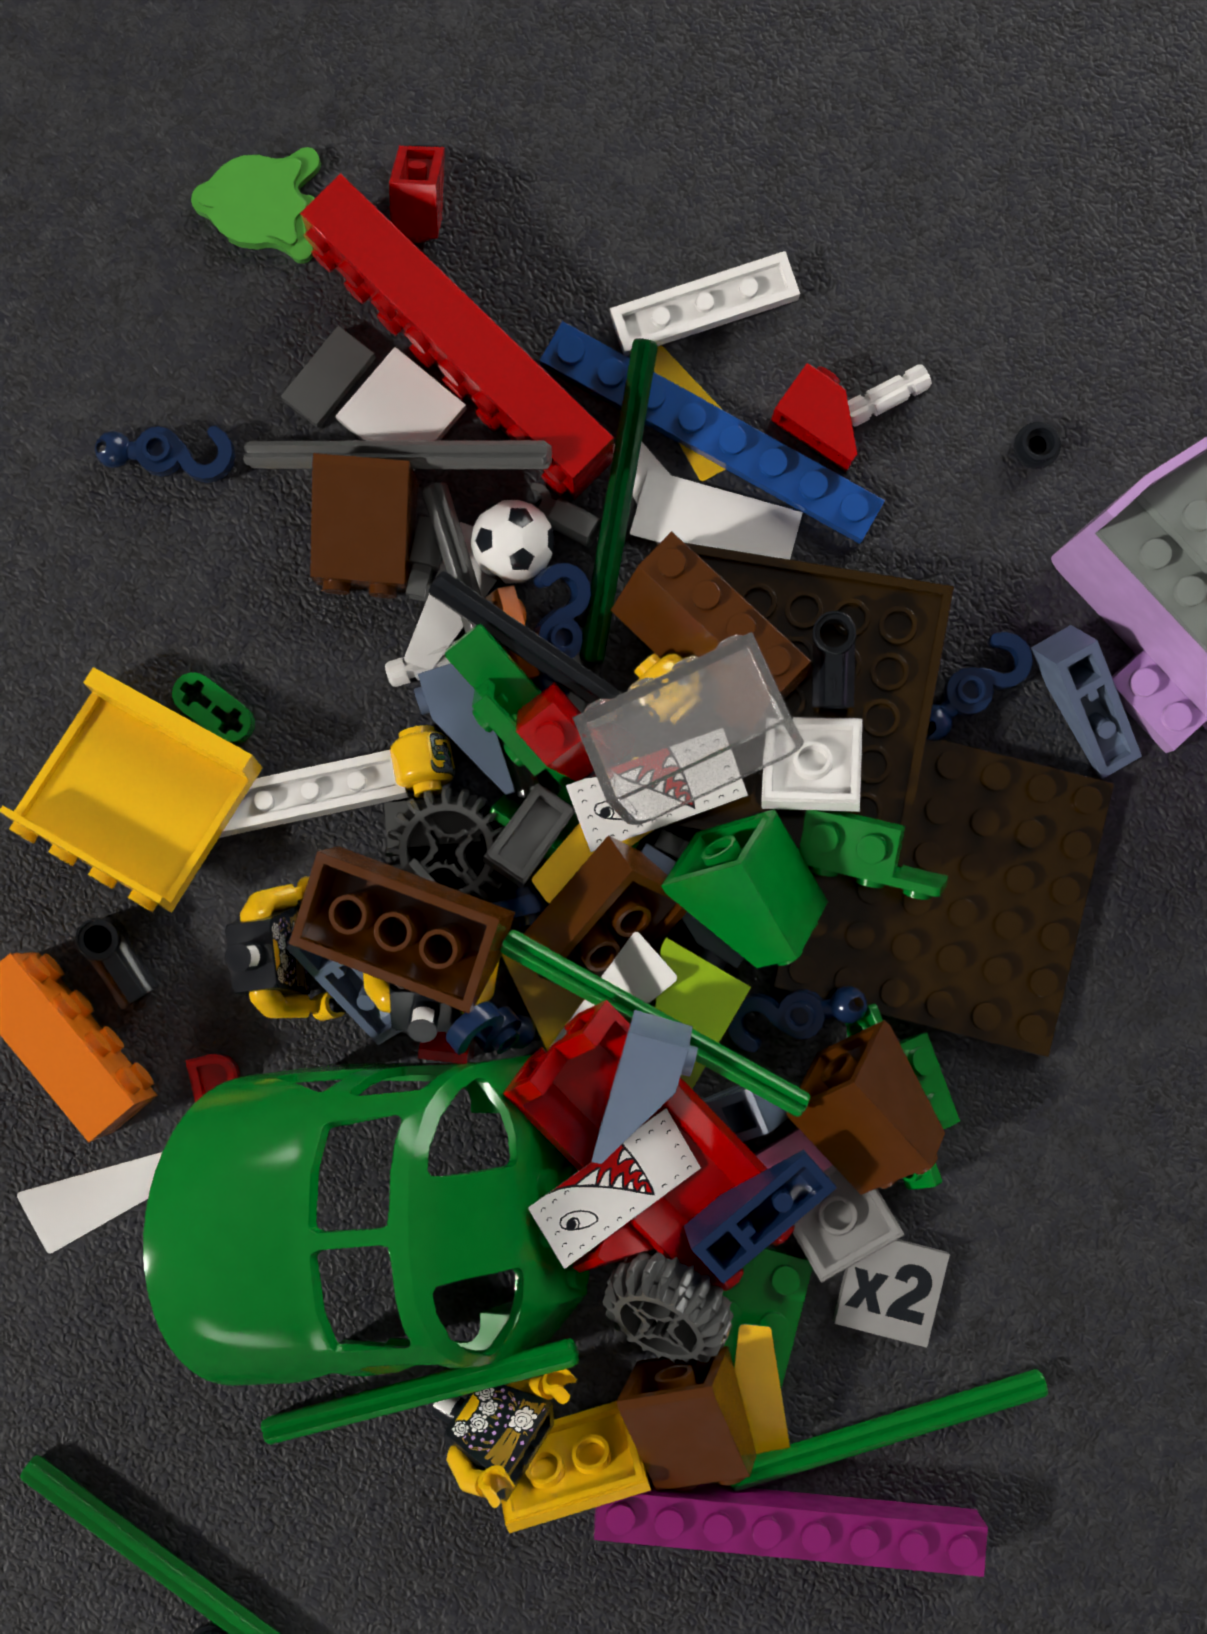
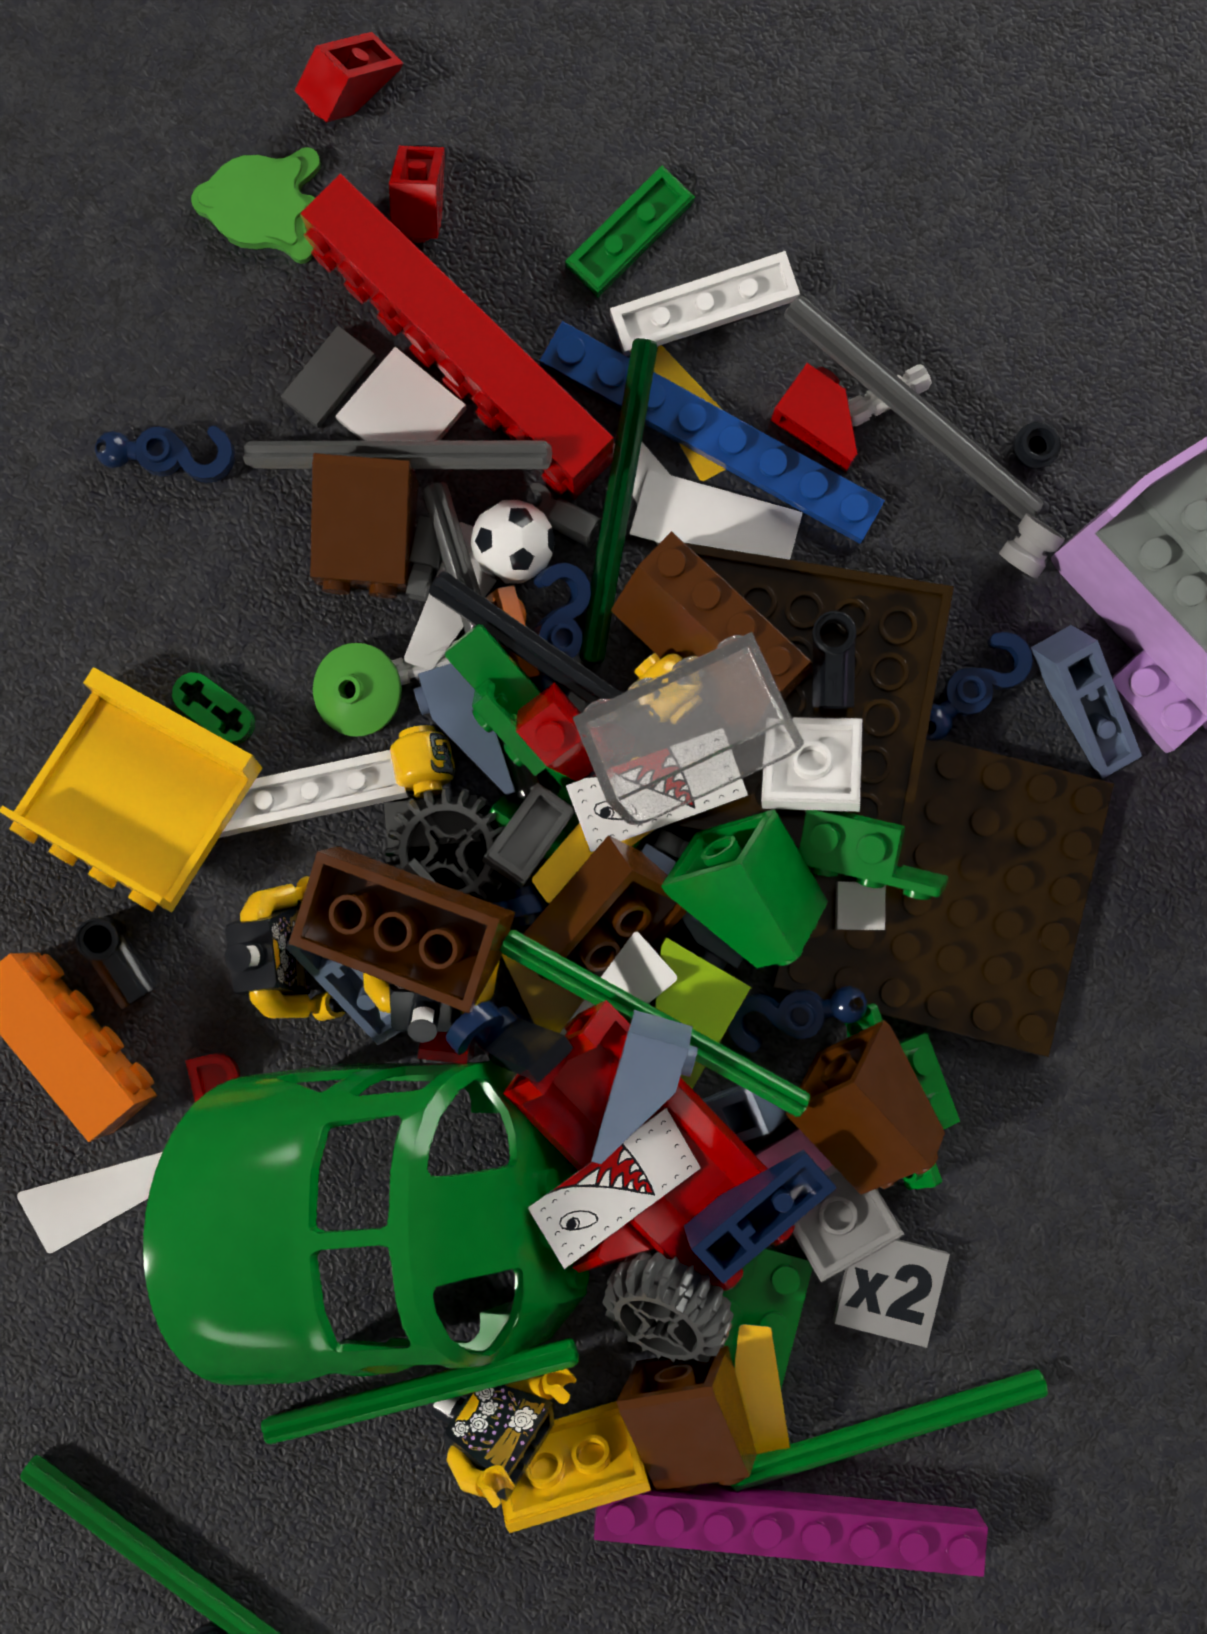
(346, 75): none -> red slope
(375, 695): none -> bright green dish
(528, 1049): none -> black tile
(630, 231): none -> green tile
(859, 907): none -> white tile
(912, 408): none -> dark grey axle
(1029, 549): none -> light grey wheel

